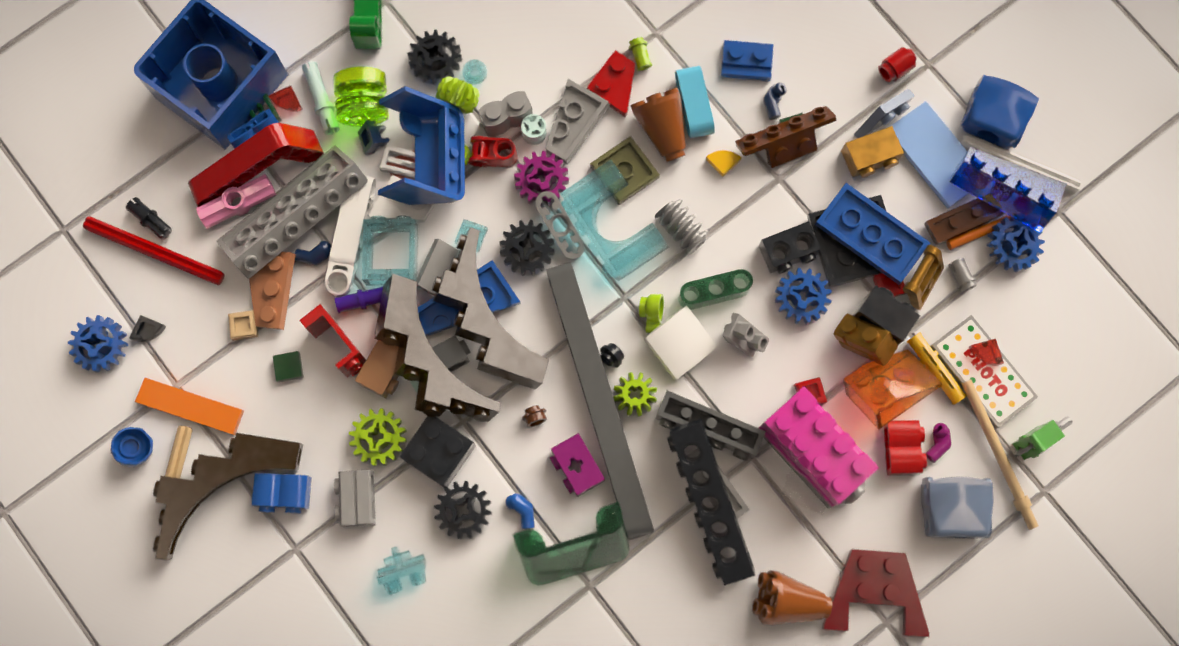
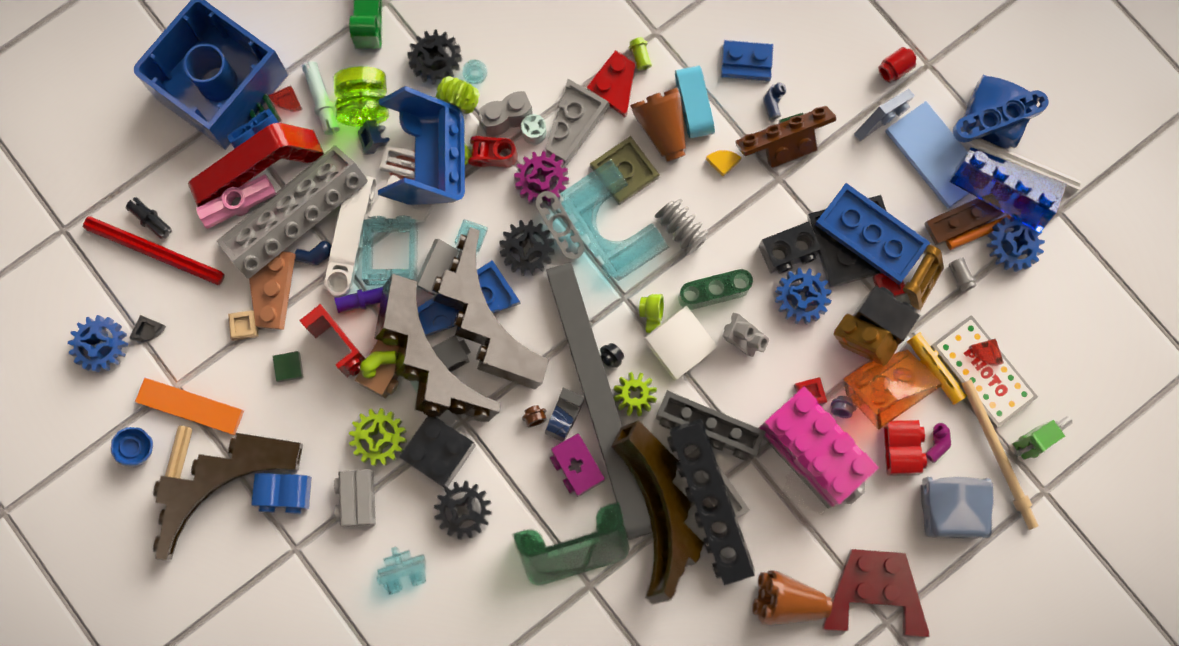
(374, 360): none -> lime arm
(524, 508): blue arm -> none
(564, 414): none -> leg
(667, 506): none -> dark brown arch
(843, 407): none -> plate
(872, 152): pearl gold brick -> none
(1001, 118): none -> blue beam

